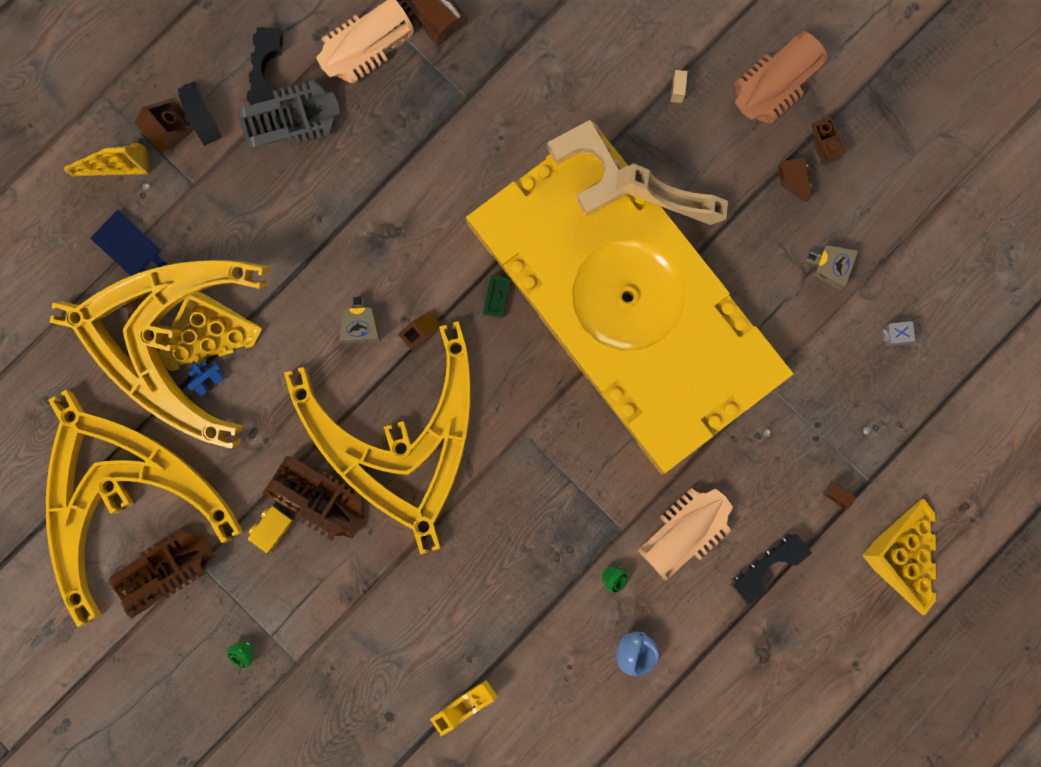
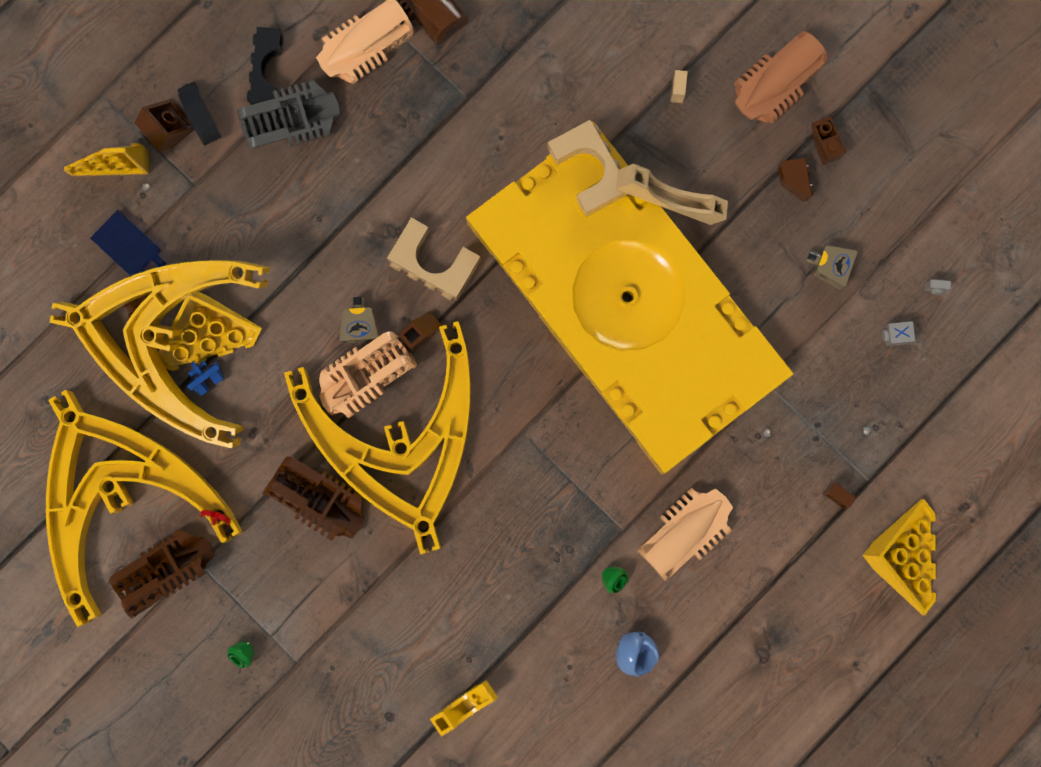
(216, 515): none -> red piece
(270, 529): yellow brick -> none
(361, 377): none -> light nougat connector
(449, 282): none -> tan arch
(496, 296): dark green plate -> none
(750, 584): black arch -> none
(937, 287): none -> light grey plate

